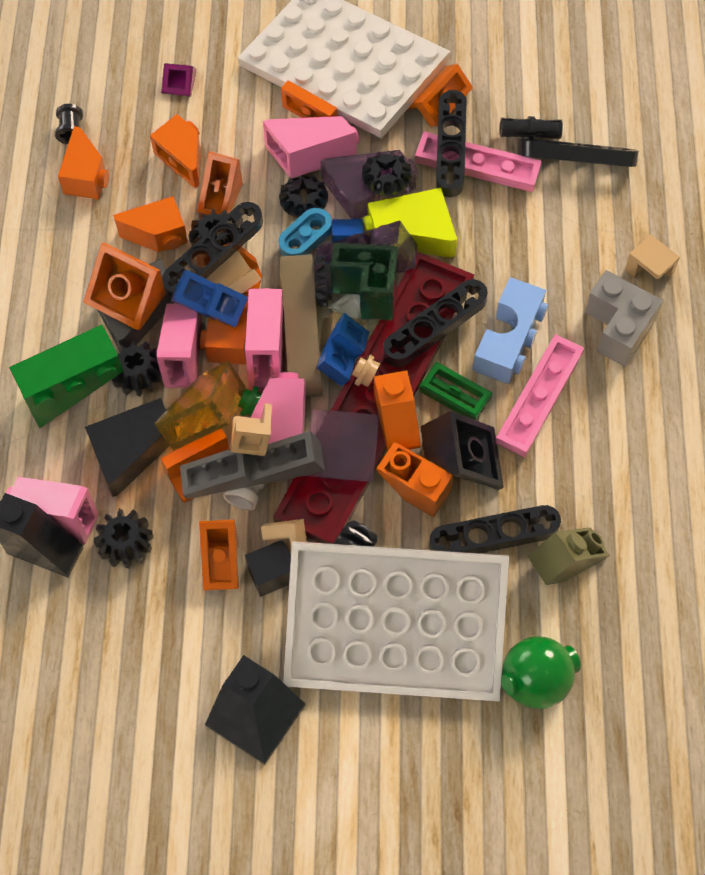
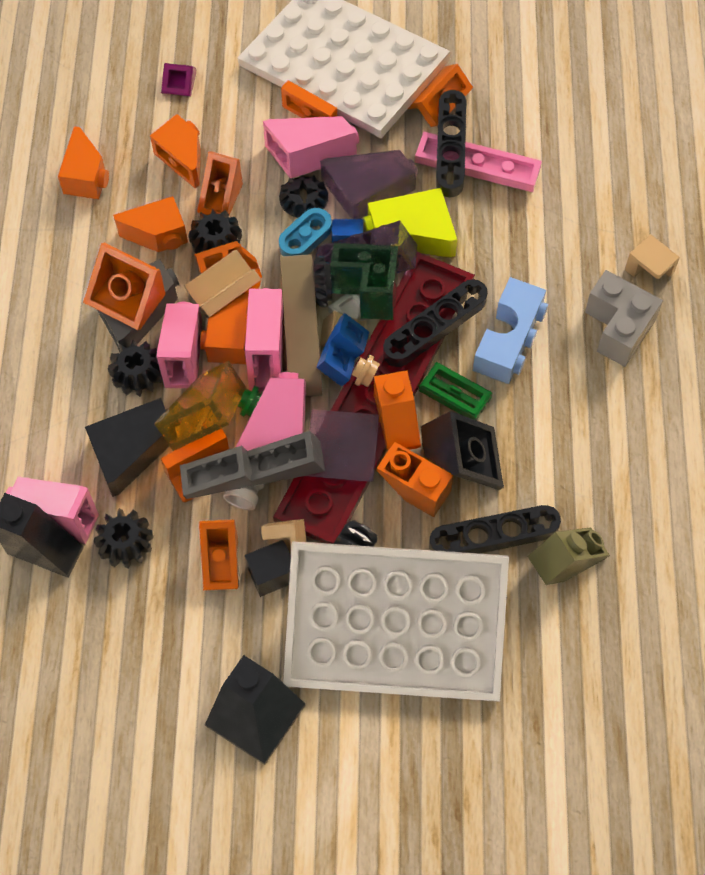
(66, 373): green wedge -> none
(69, 116): black bush -> none
(208, 245): black beam -> none
(209, 298): blue slope -> none
(252, 434): tan panel -> none
(387, 184): black gear -> none
(530, 128): black pin -> none
(539, 396): bright pink plate -> none
(539, 672): green brick -> none
(578, 152): black beam -> none

